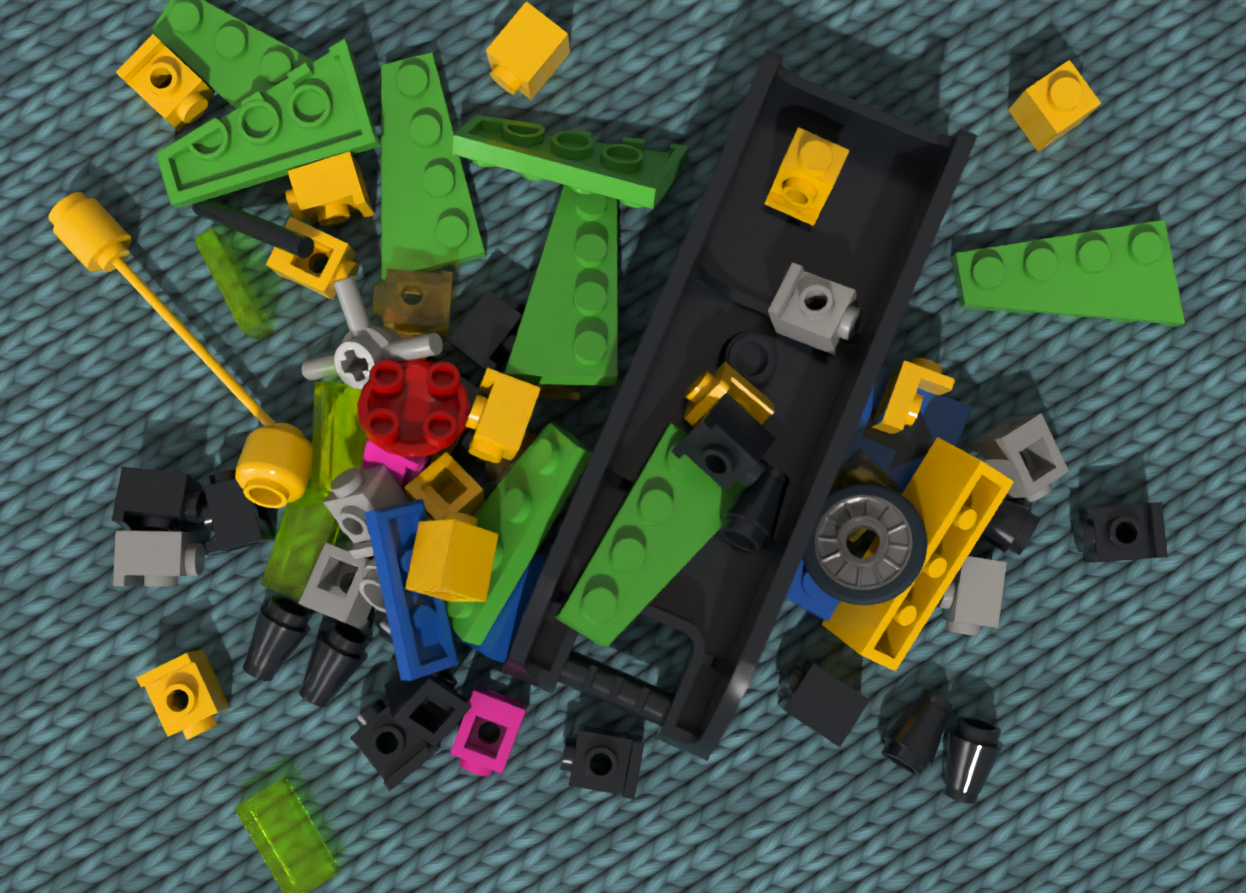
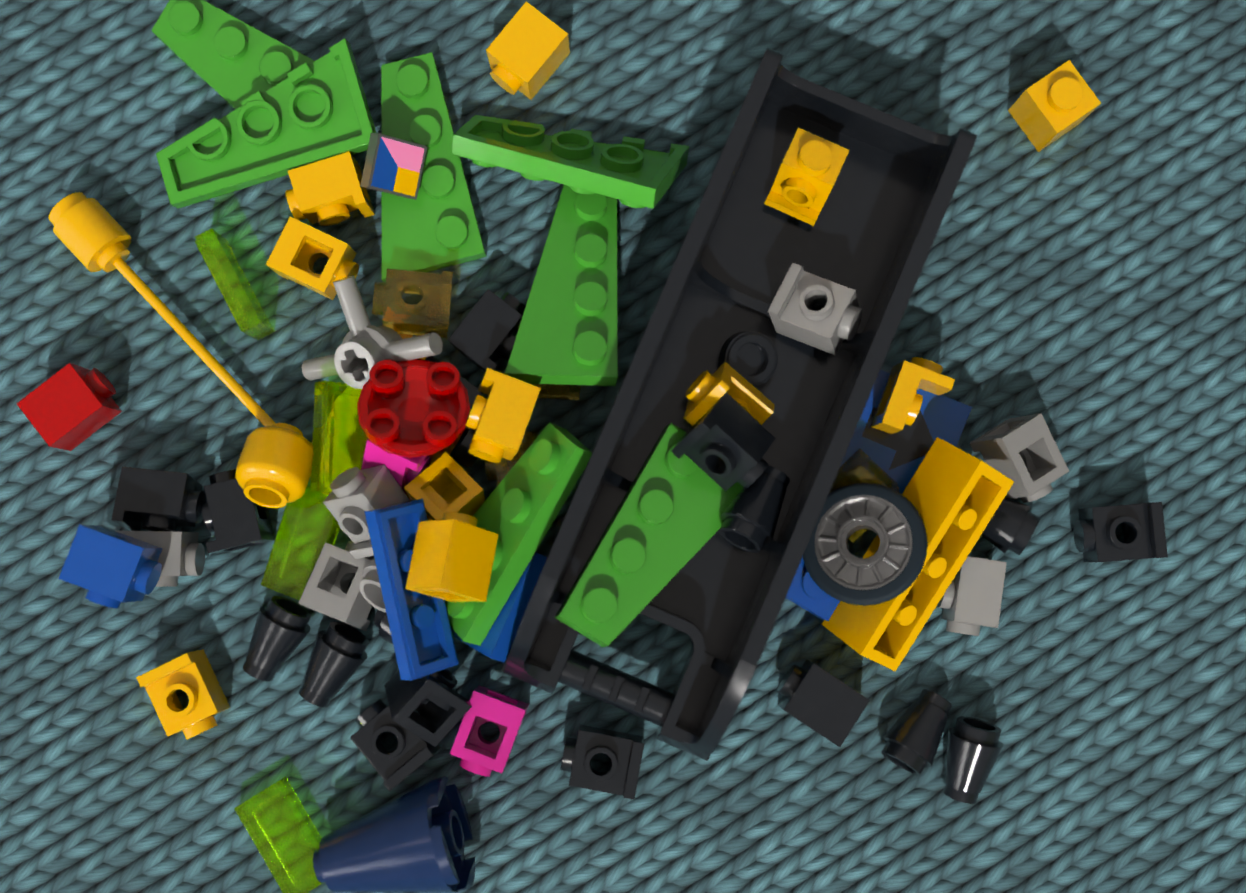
(70, 406): none -> red brick
(111, 566): none -> blue brick
(152, 70): yellow brick -> none
(255, 227): black bar -> none
(393, 166): none -> tile
(402, 846): none -> dark blue cone
(1092, 274): bright green wing -> none

